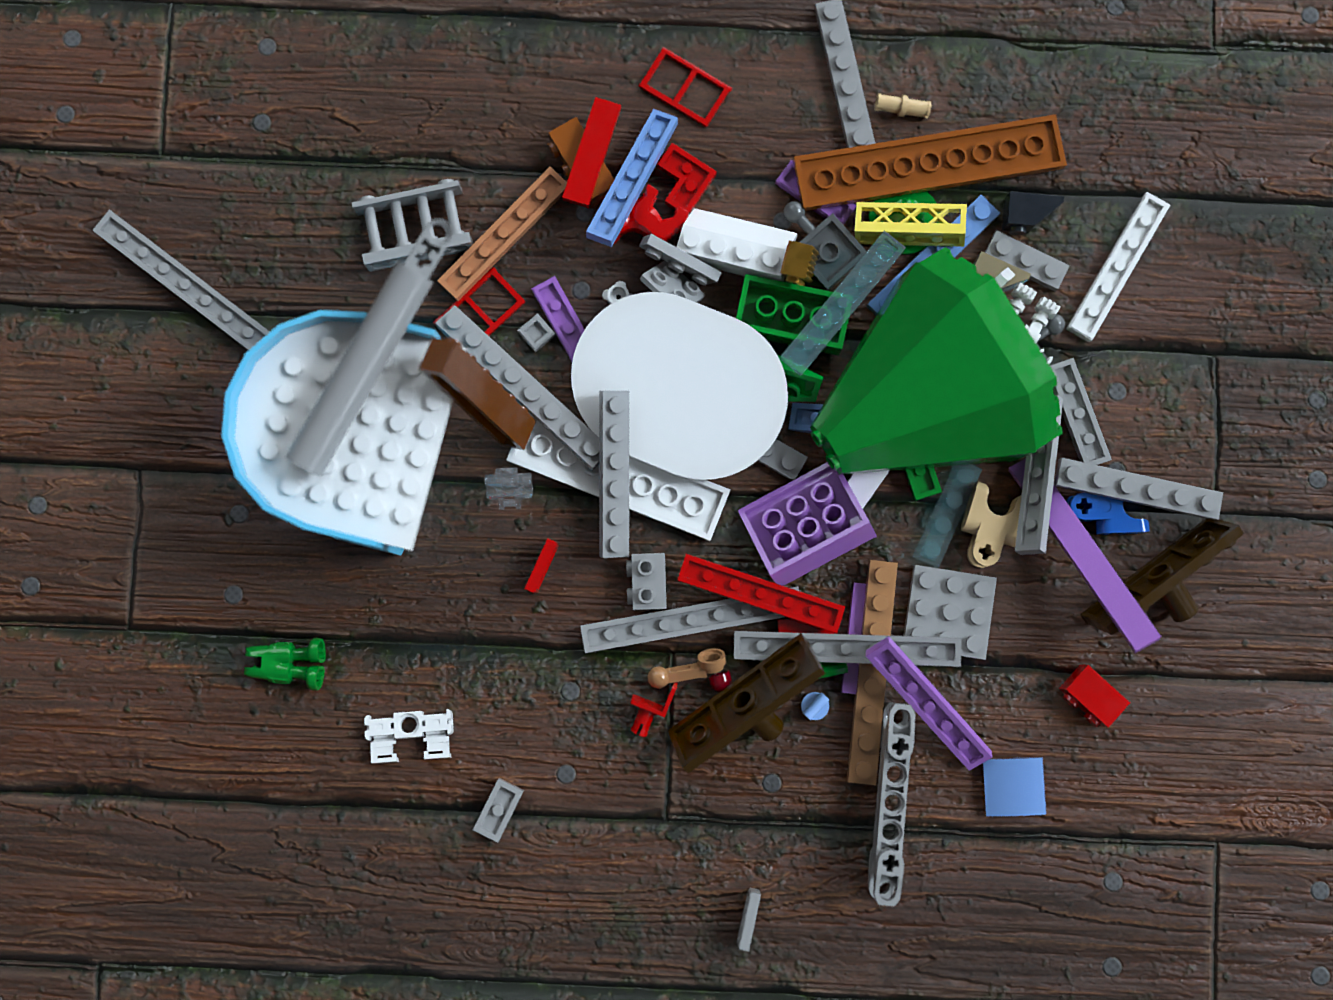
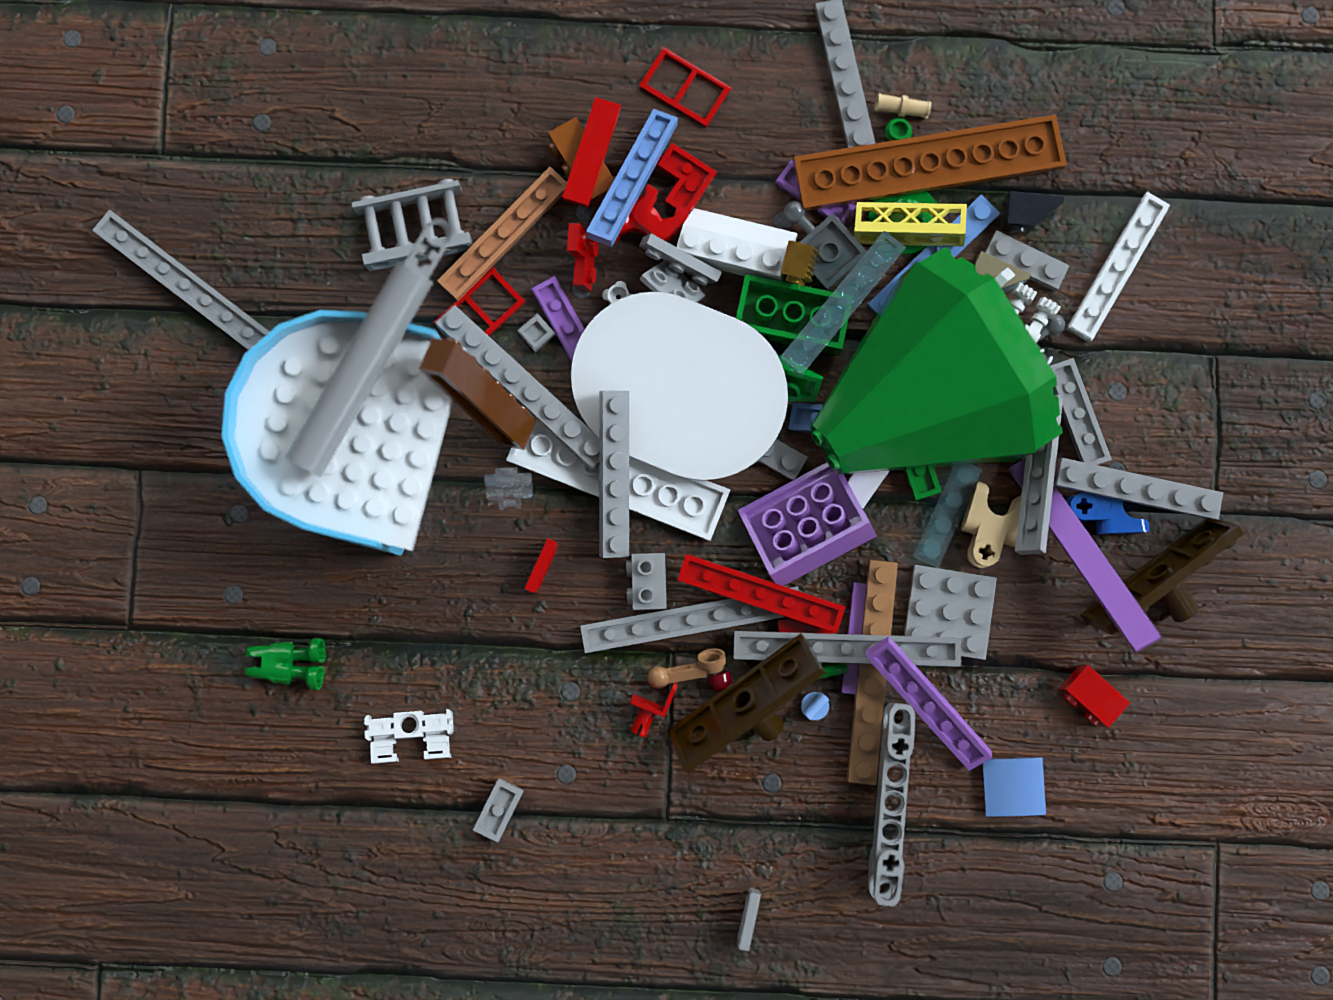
(584, 252): none -> red plate
(897, 130): none -> green plate

